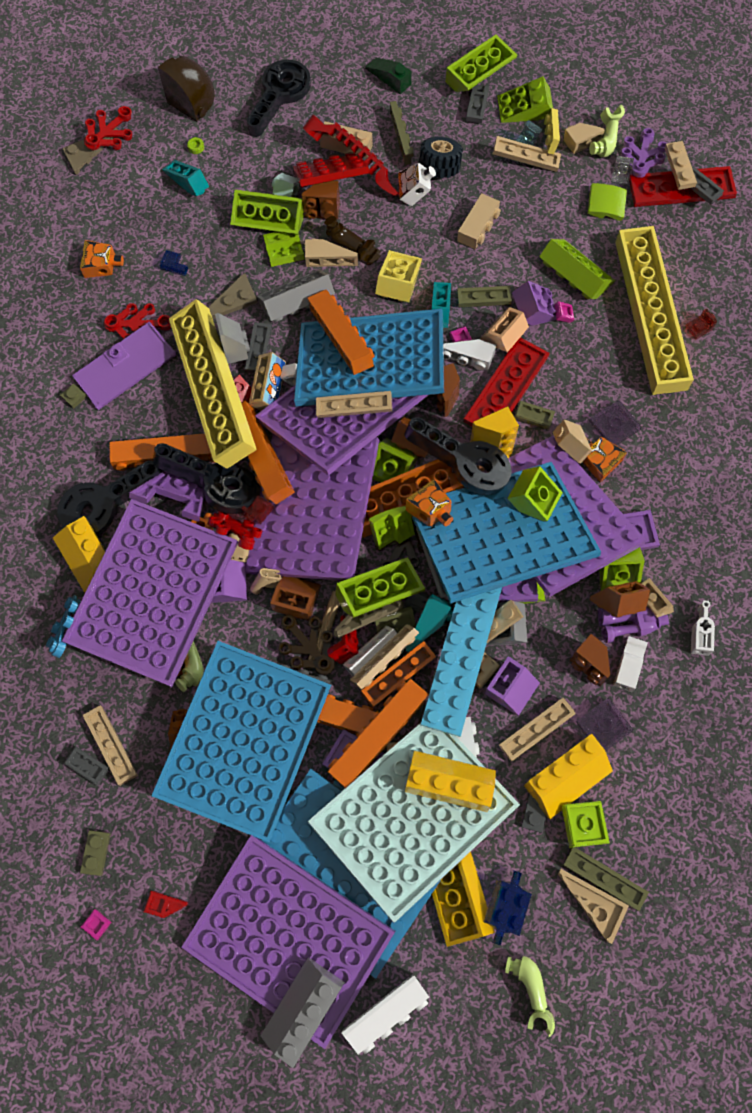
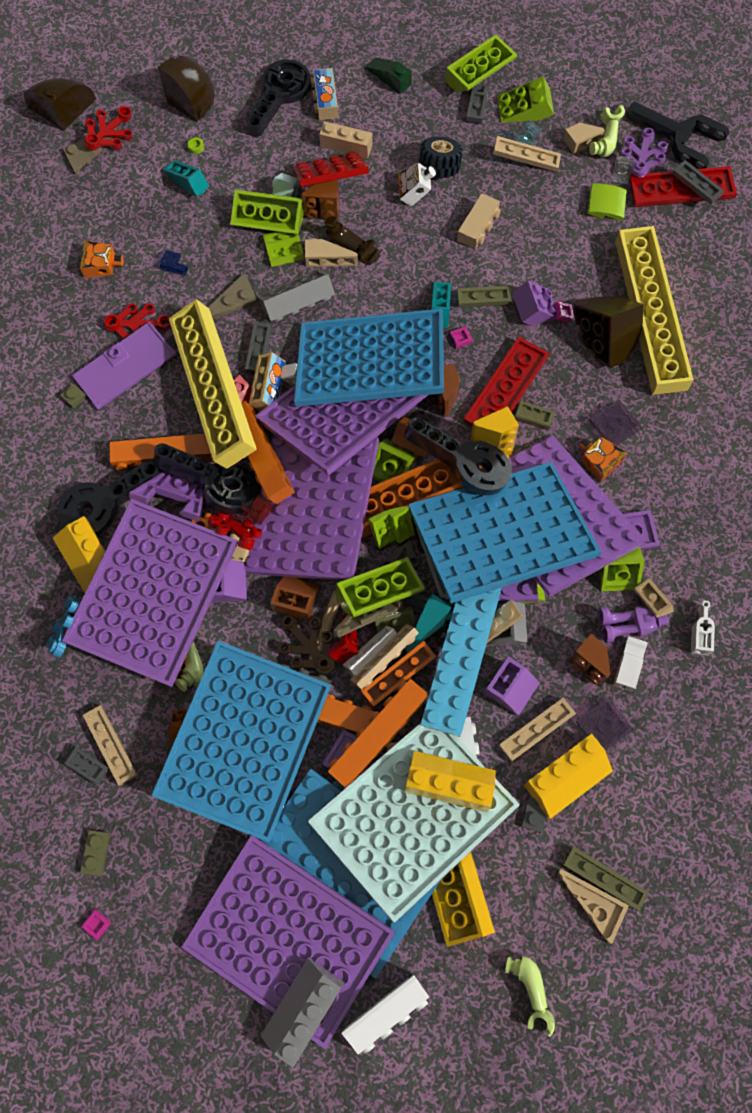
(59, 100): none -> dark brown brick
(163, 905): red tile -> none
(233, 339): light grey slope -> none
(265, 578): tan piece -> none
(317, 128): red piece -> none
(324, 94): none -> brick
(341, 332): orange brick -> none
(354, 404): tan plate -> none
(398, 276): light yellow slope -> none
(400, 128): olive plate -> none
(430, 505): orange torso -> none
(471, 352): white slope -> none
(487, 669): tan piece -> none
(506, 329): light nougat slope -> none
(507, 908): clear blue plate -> none
(535, 494): lime slope -> none
(552, 131): light yellow plate -> none
(572, 440): tan slope -> none
(576, 268): lime slope -> none
(585, 824): lime plate -> none
(609, 327): none -> dark brown brick
(622, 599): dark orange slope -> none
(679, 132): none -> black piece
(680, 165): tan plate -> none
(701, 324): clear red bracket -> none

